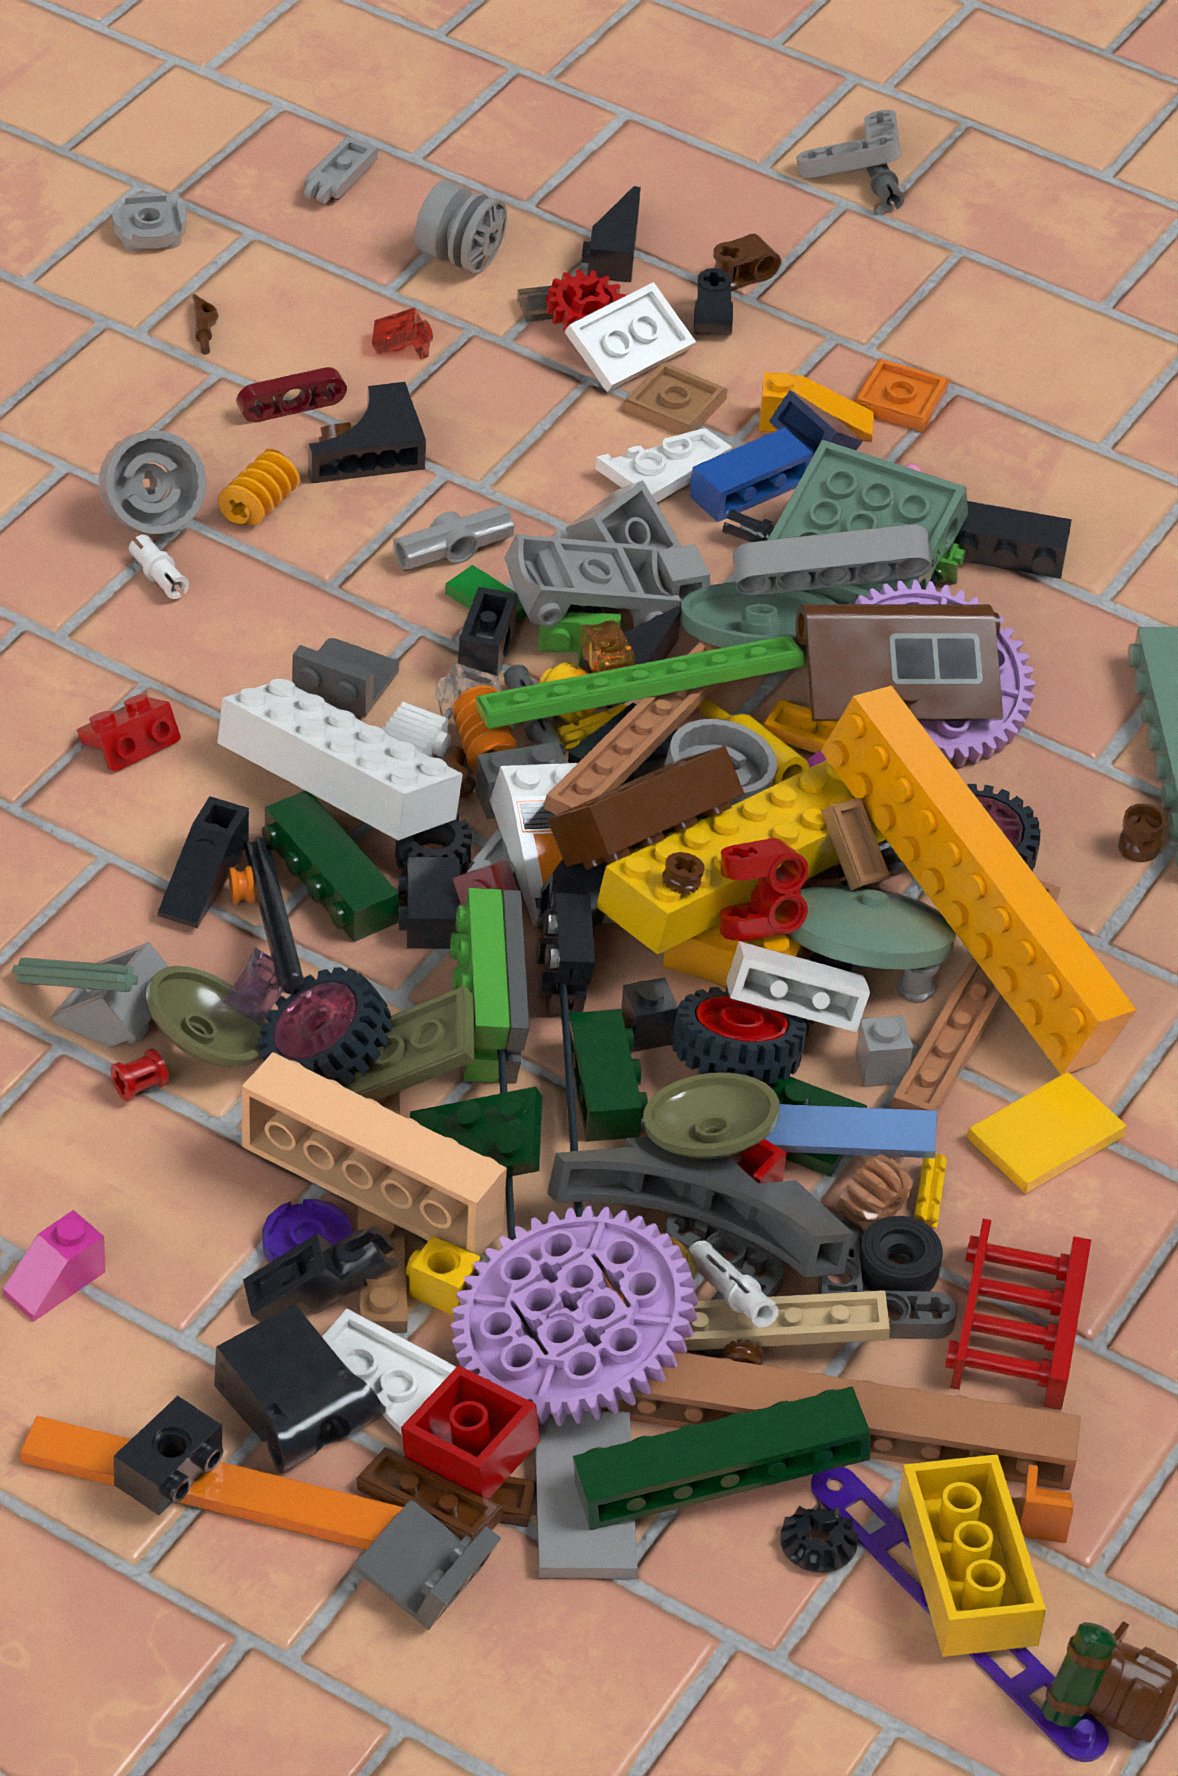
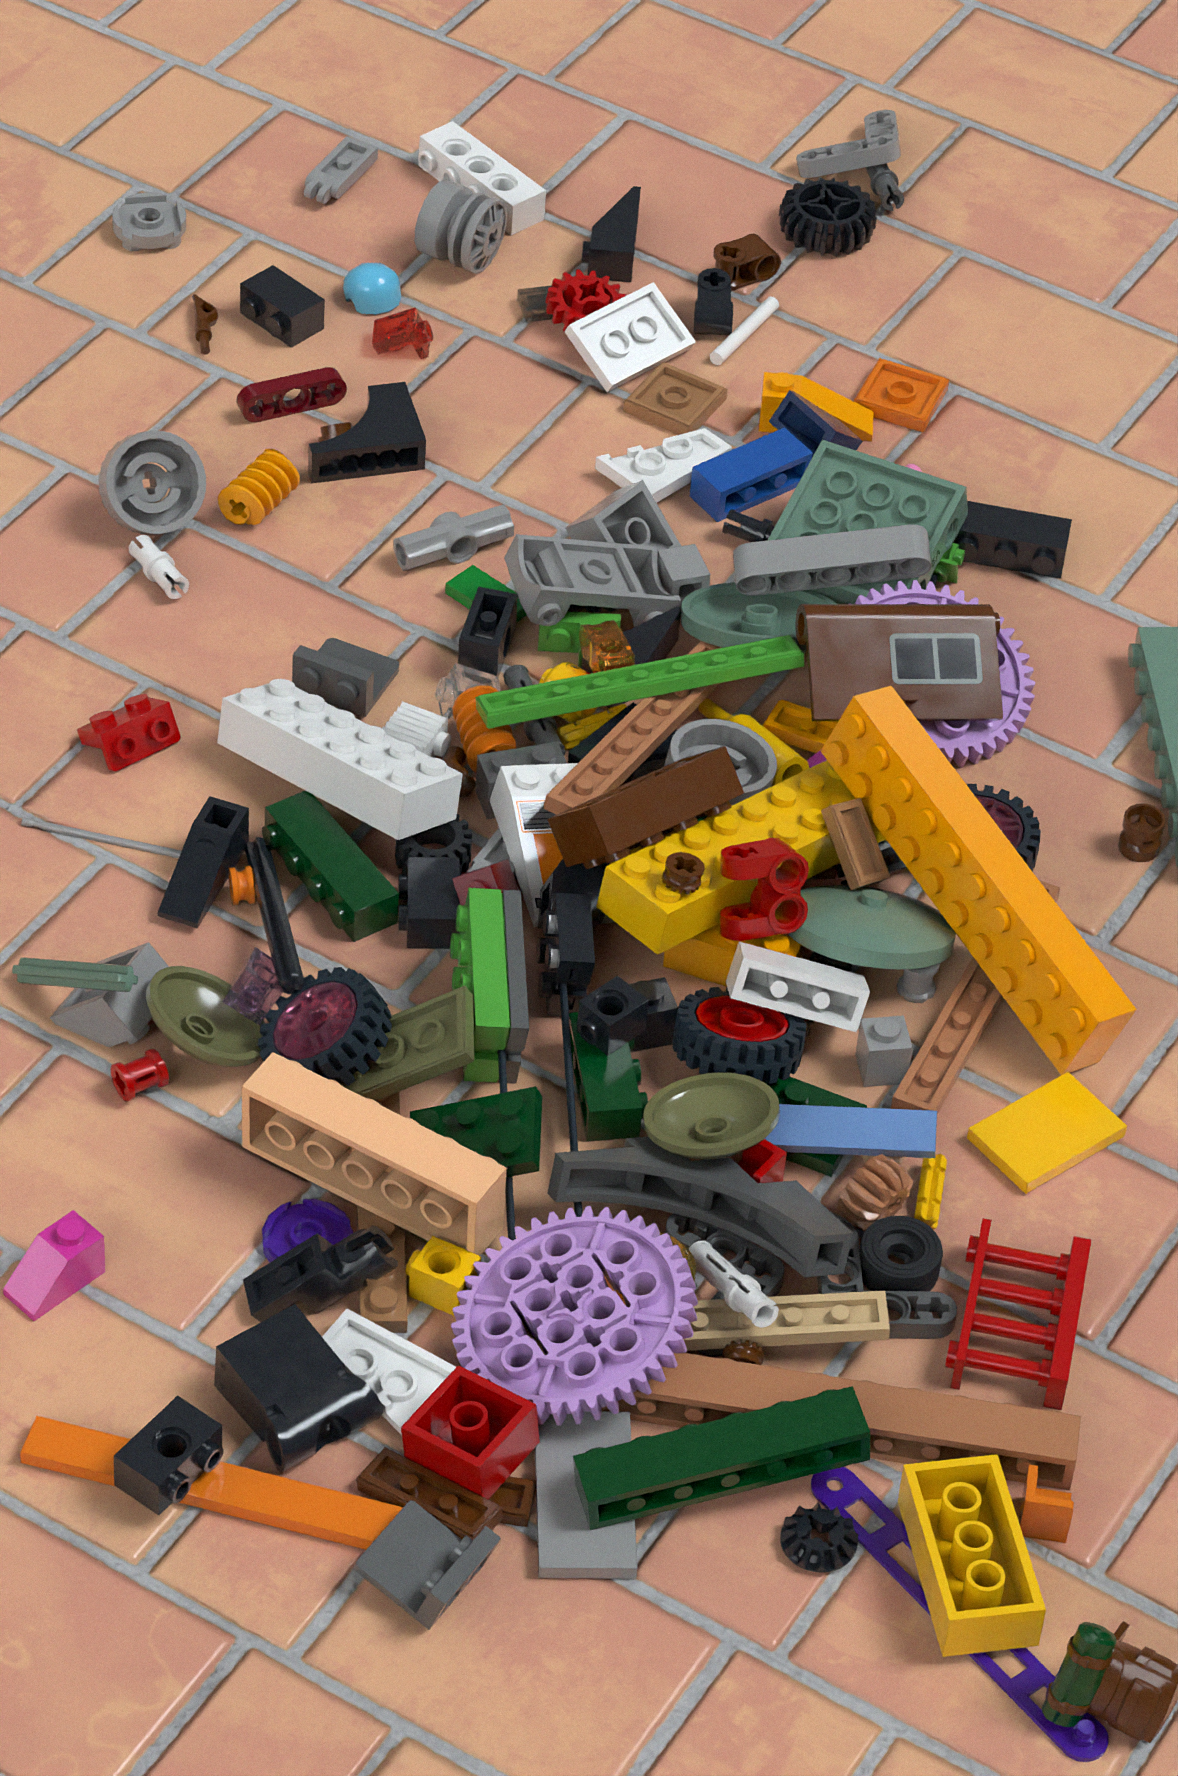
(102, 838): none -> light grey piece
(282, 306): none -> black brick
(372, 288): none -> medium azure hair
(463, 159): none -> white brick
(612, 1015): none -> black brick
(744, 330): none -> white bar
(827, 216): none -> black gear

